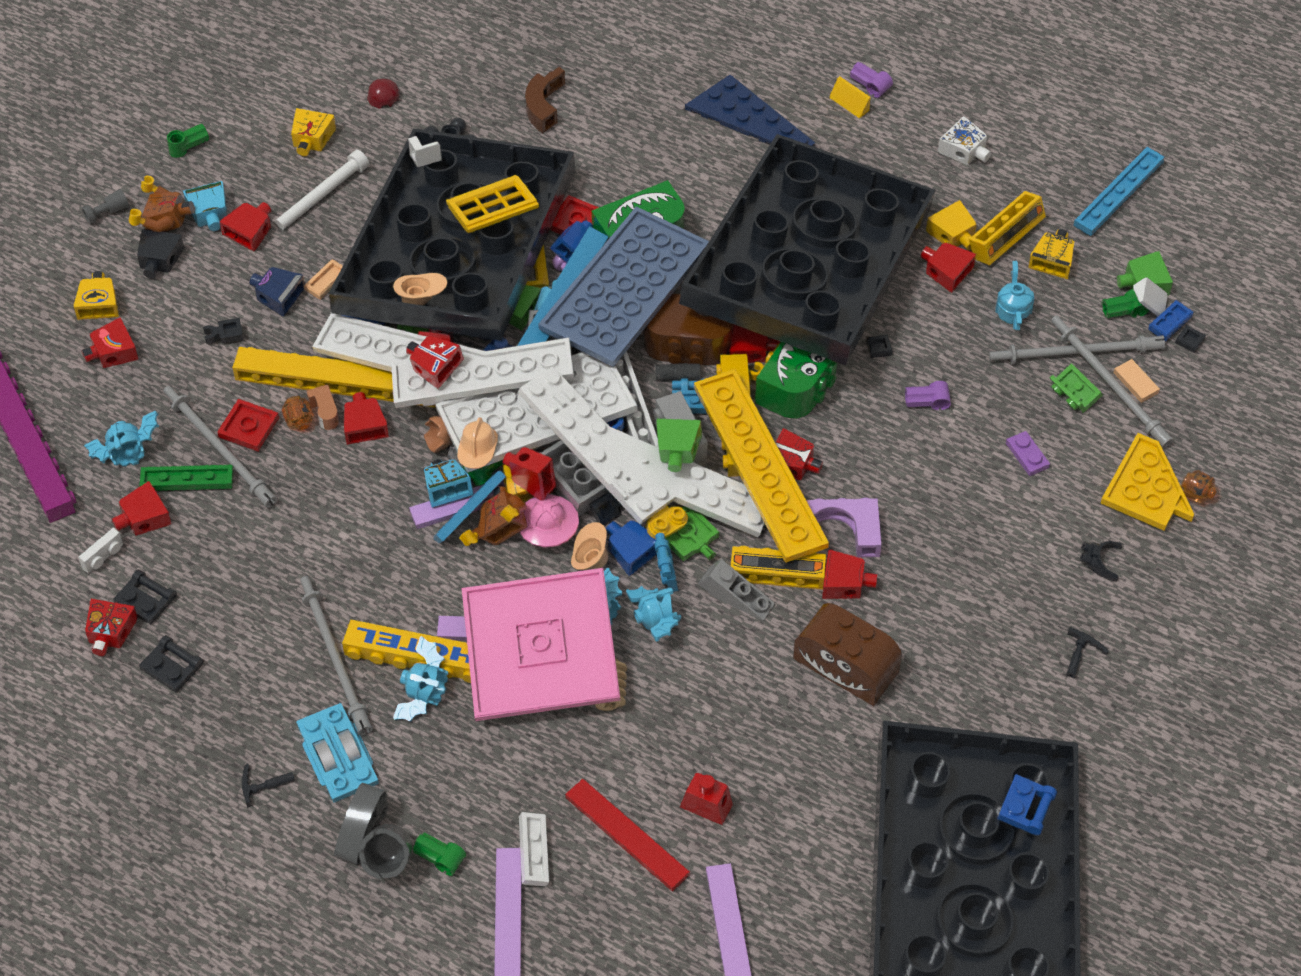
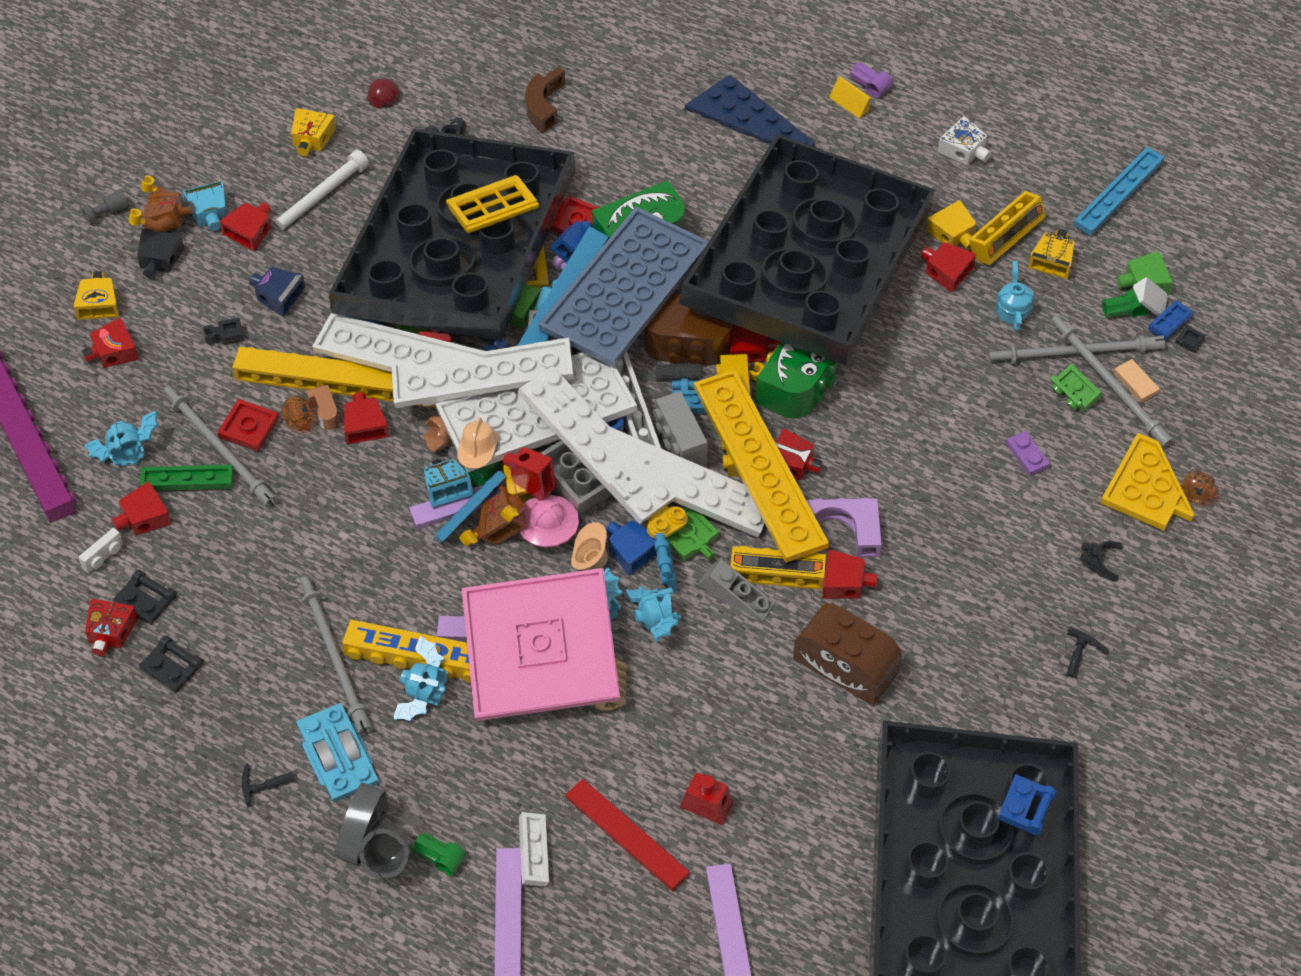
(180, 141): green piece -> none
(323, 281): light nougat tile -> none
(419, 288): light nougat piece -> none
(424, 154): white panel -> none
(434, 359): red torso -> none
(605, 508): black plate -> none
(678, 441): bright green torso -> none
(879, 346): black tile -> none
(934, 395): medium lavender piece -> none

